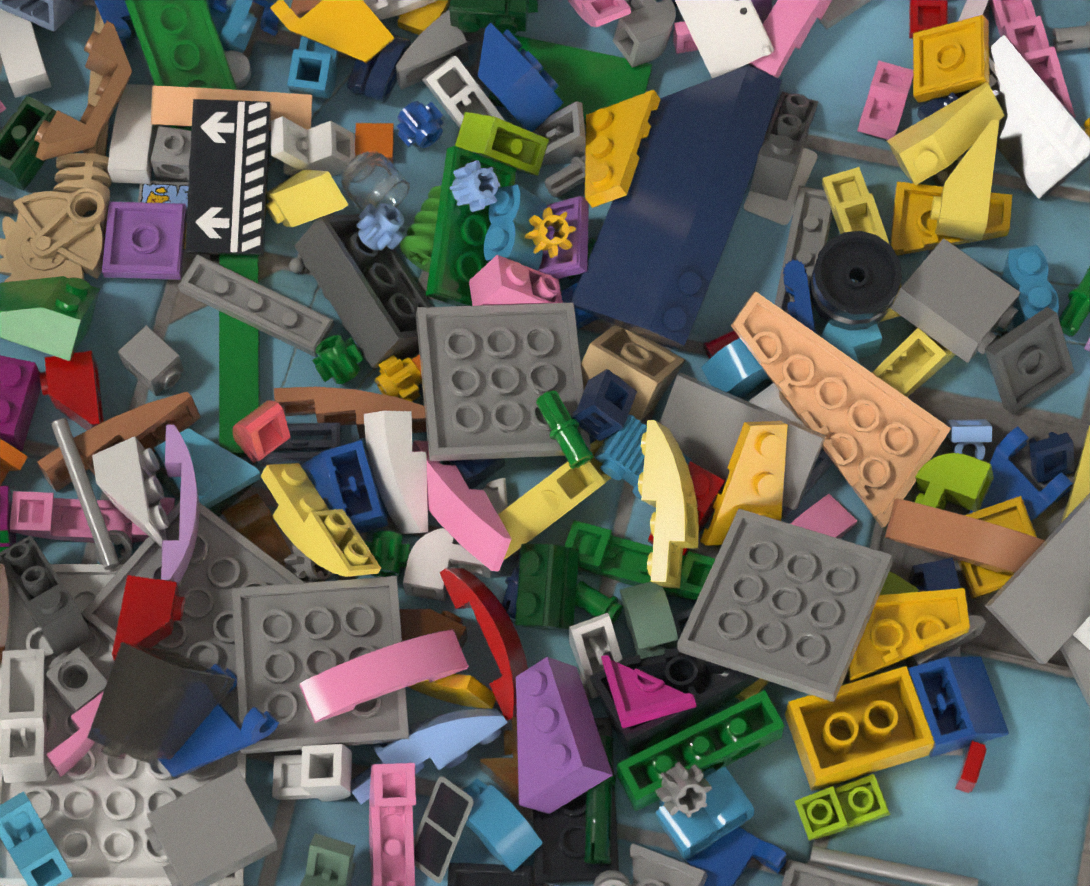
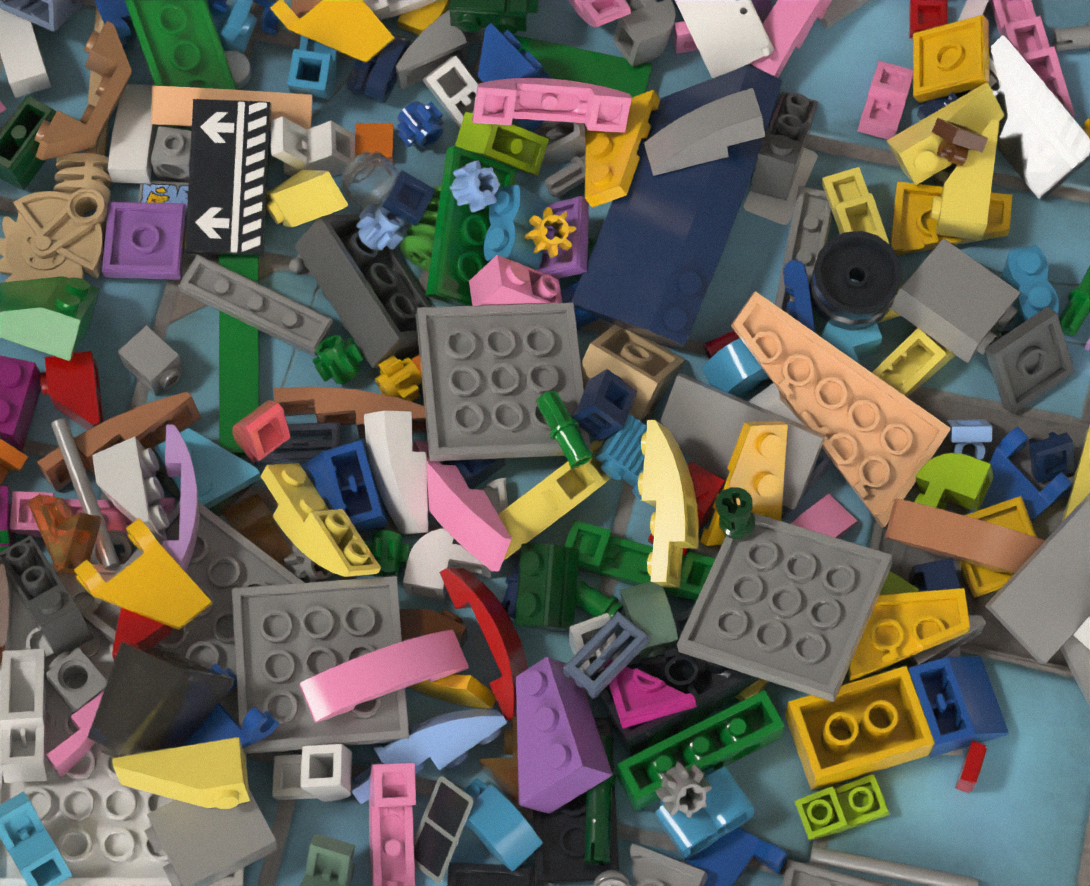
(66, 536): none -> clear orange slope
(150, 584): none -> yellow flag
(196, 774): none -> light yellow slope
(408, 197): none -> dark blue tile
(551, 101): none -> bright pink slope
(584, 679): none -> sand blue tile
(706, 133): none -> light grey slope
(739, 514): none -> dark green bush
(957, 141): none -> reddish brown tile

